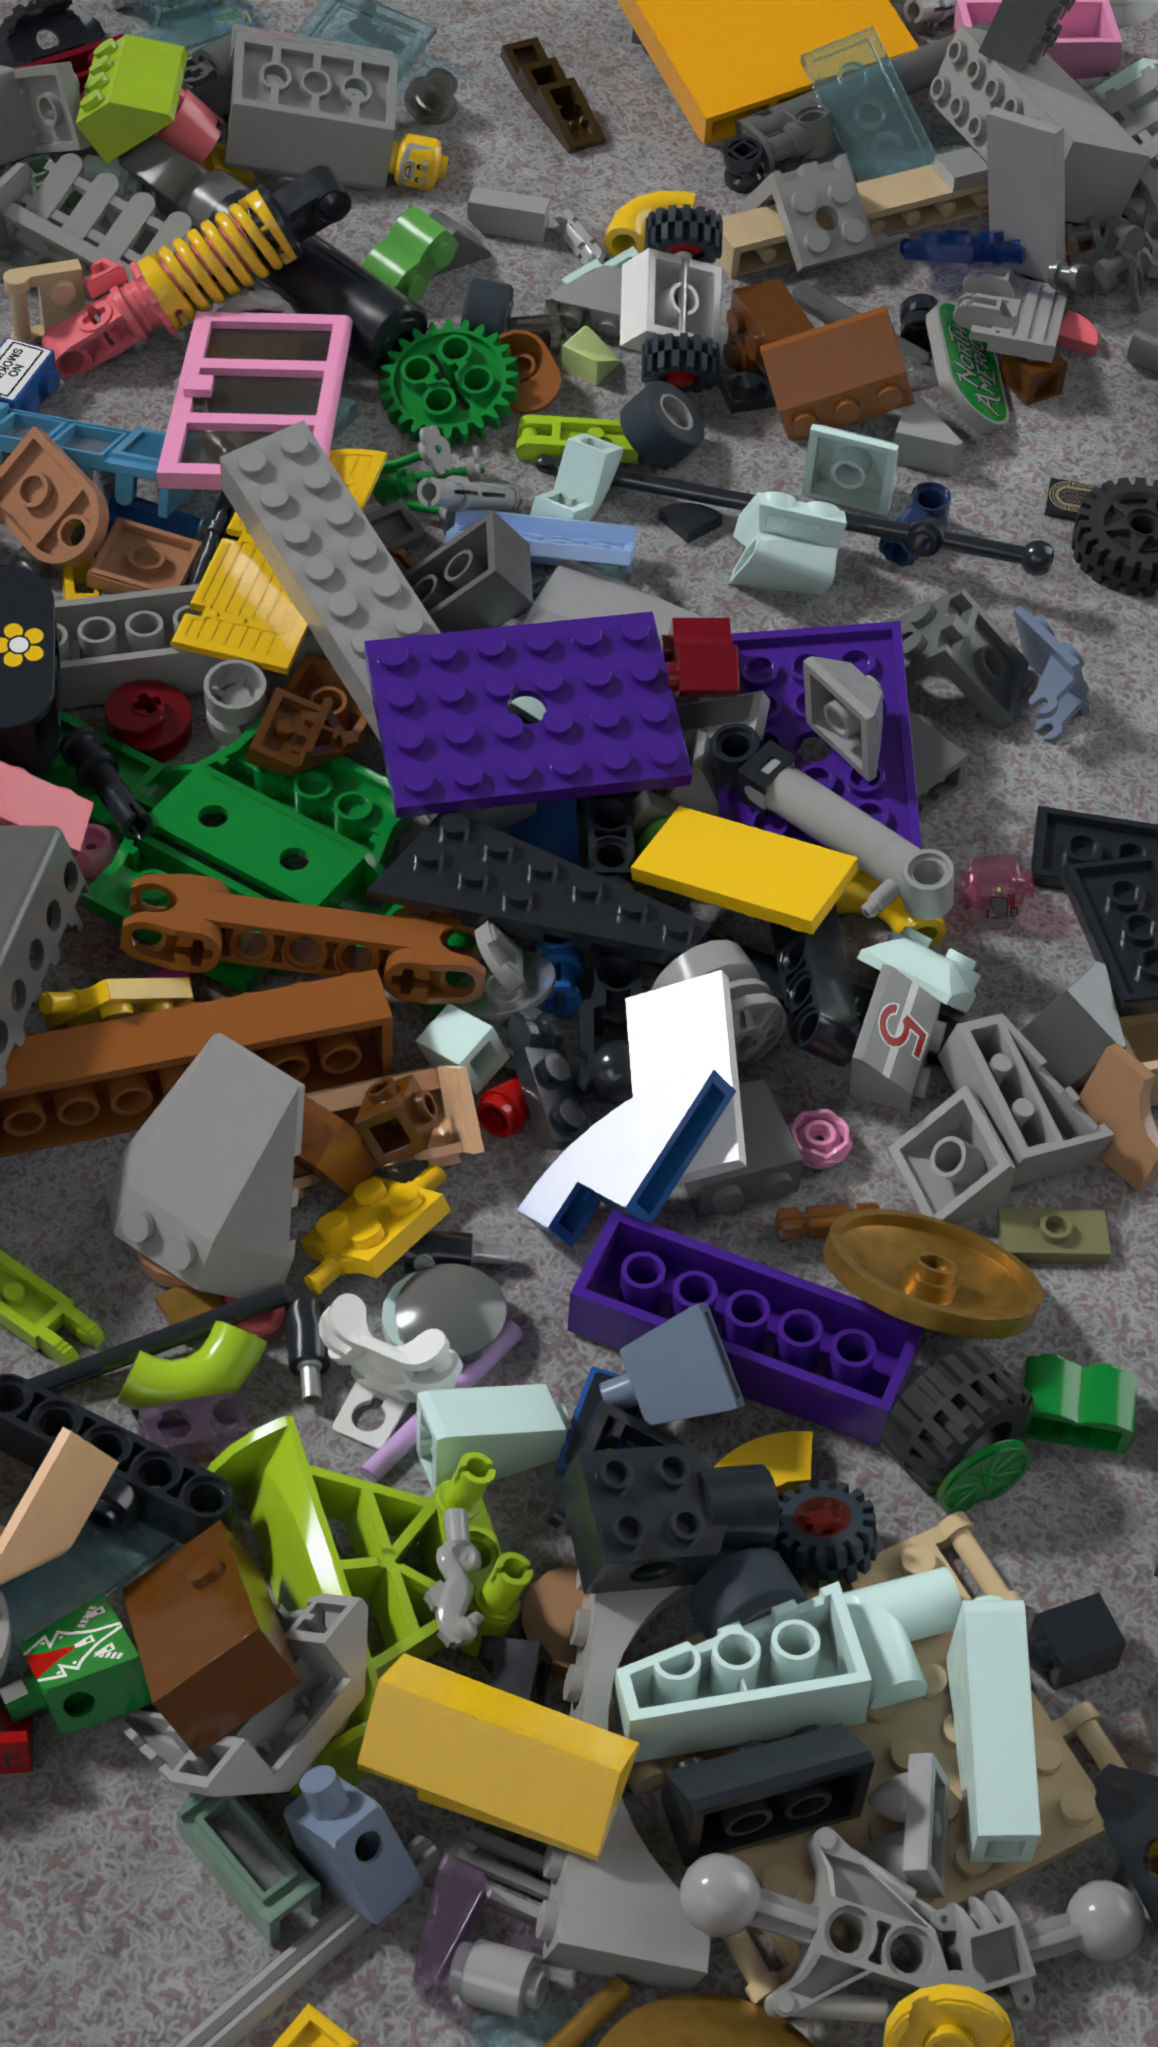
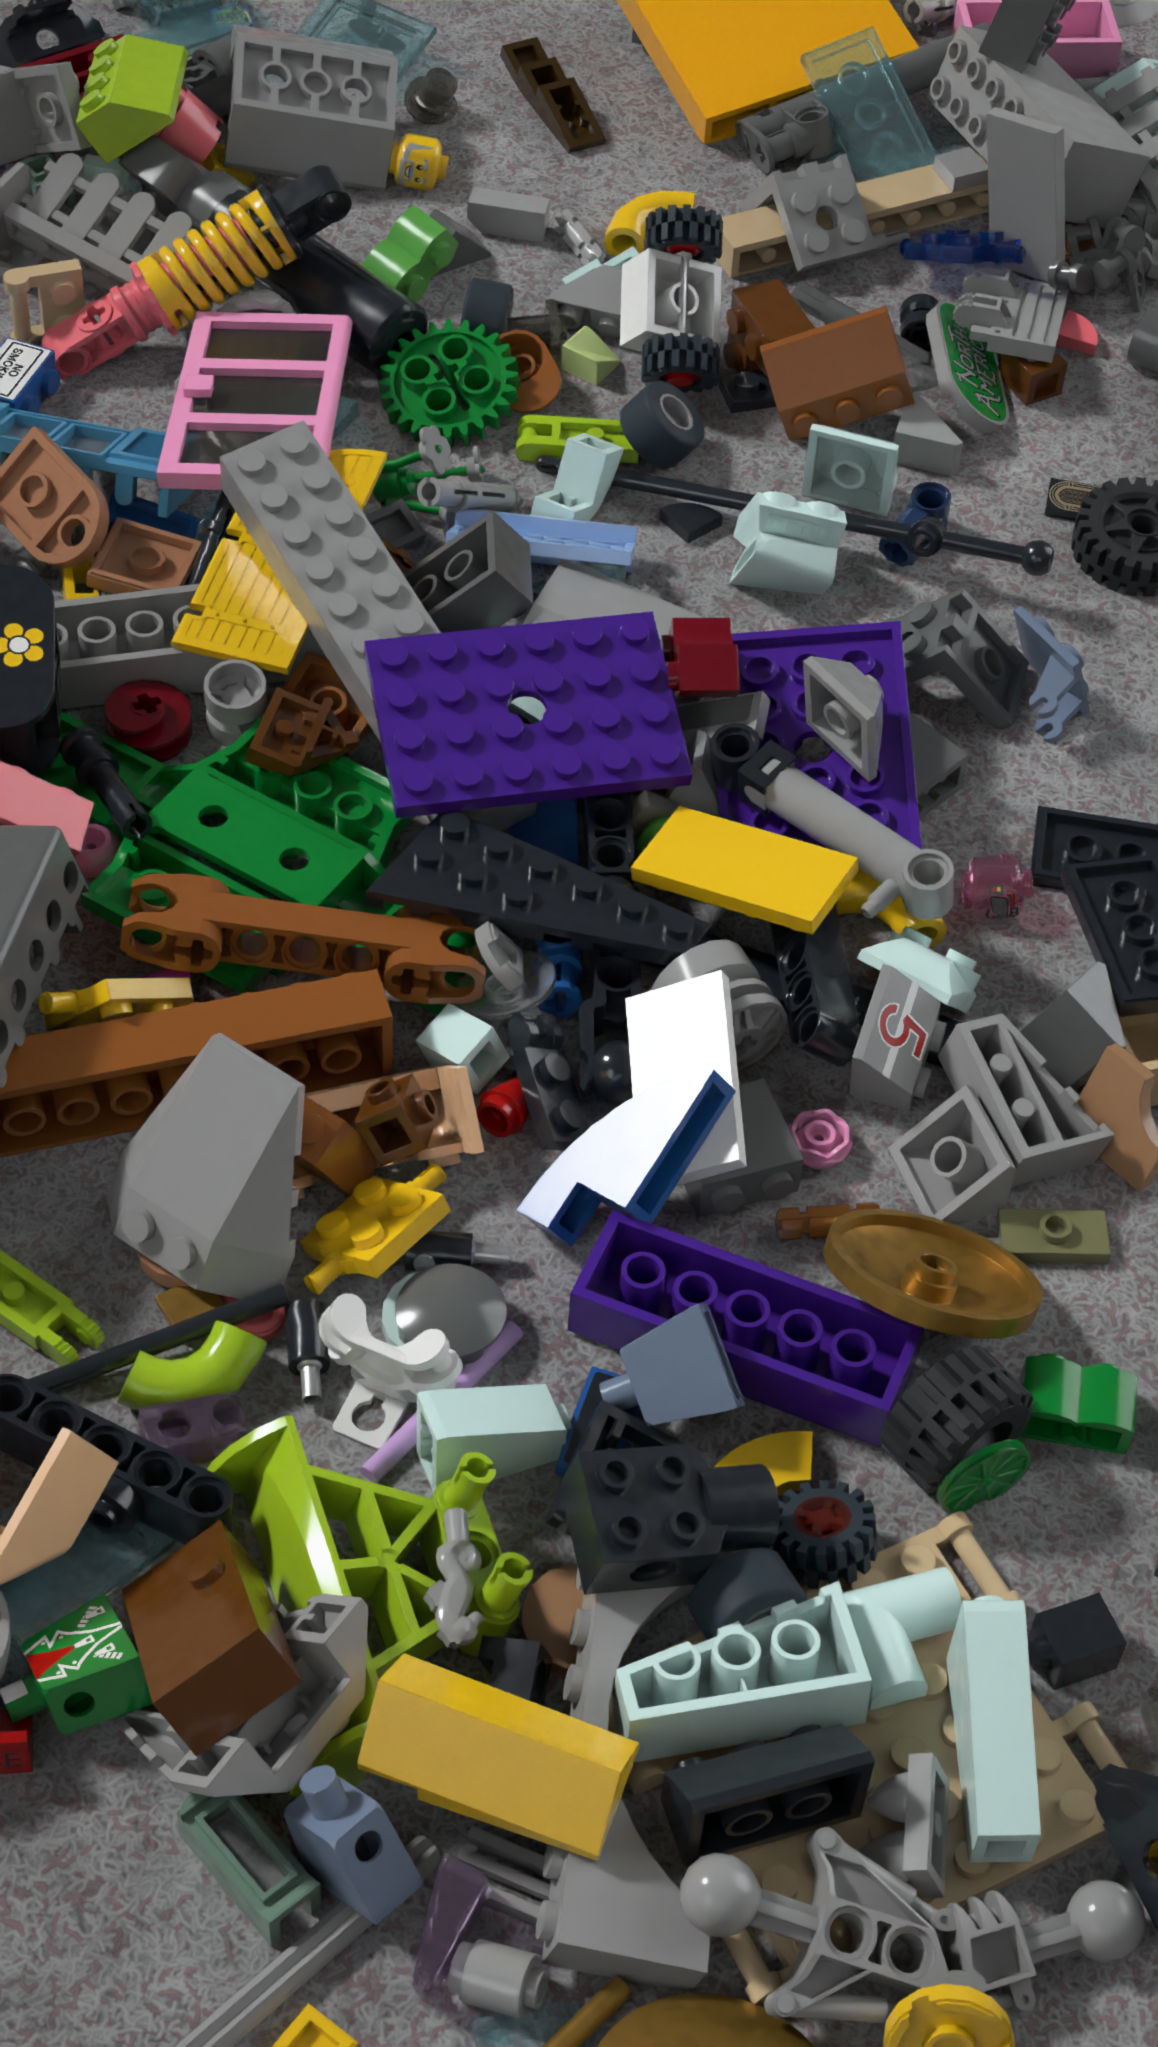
(104, 277): coral tile -> none
(743, 159): black wheel -> none

